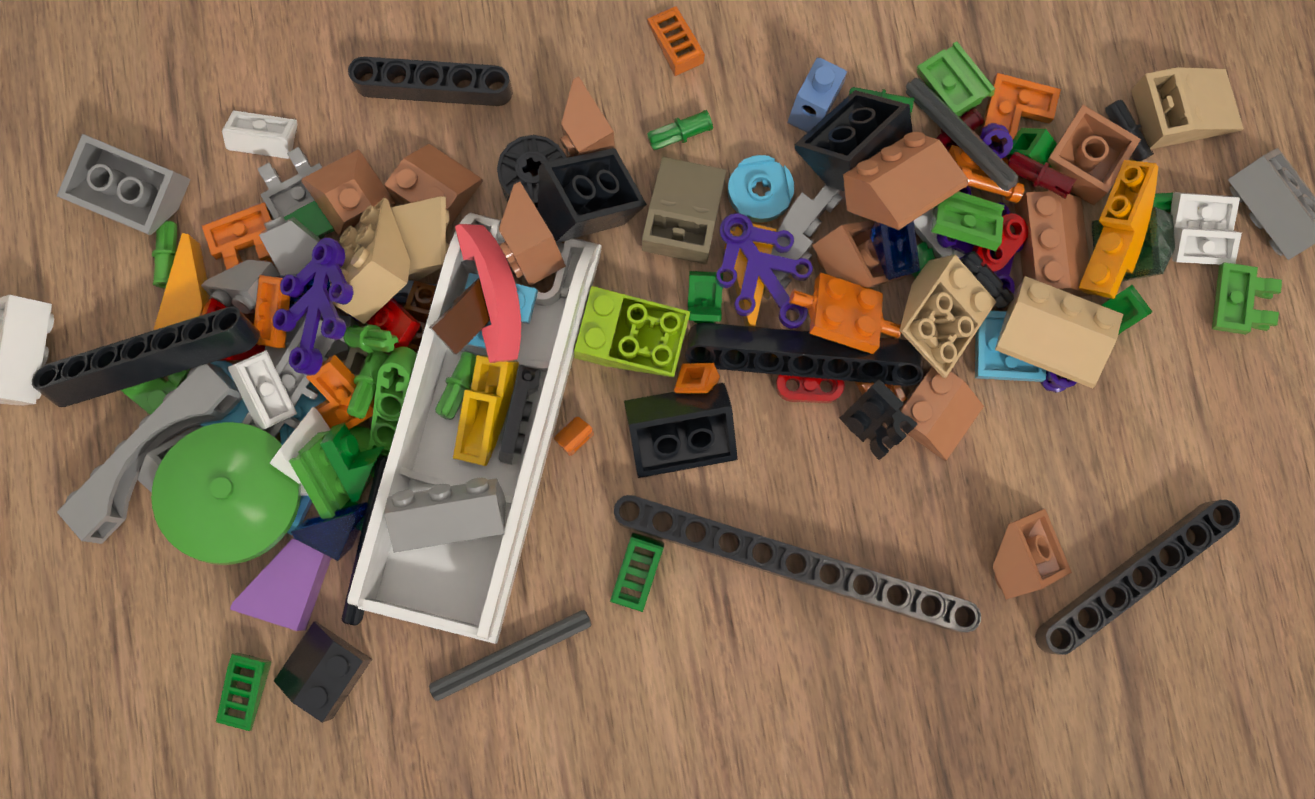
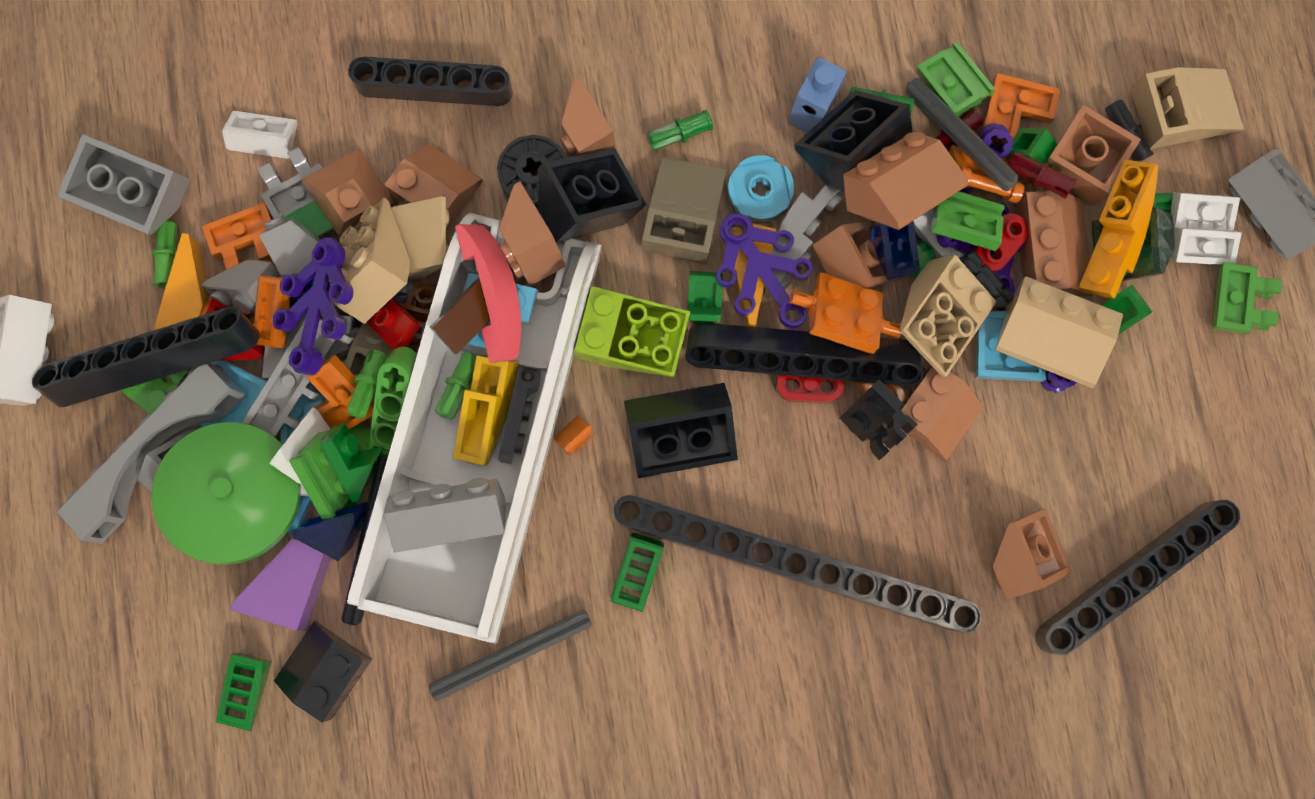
(262, 390): white slope -> none
(370, 338): bright green axle -> none
(686, 61): orange slope -> none
(696, 378): orange slope -> none

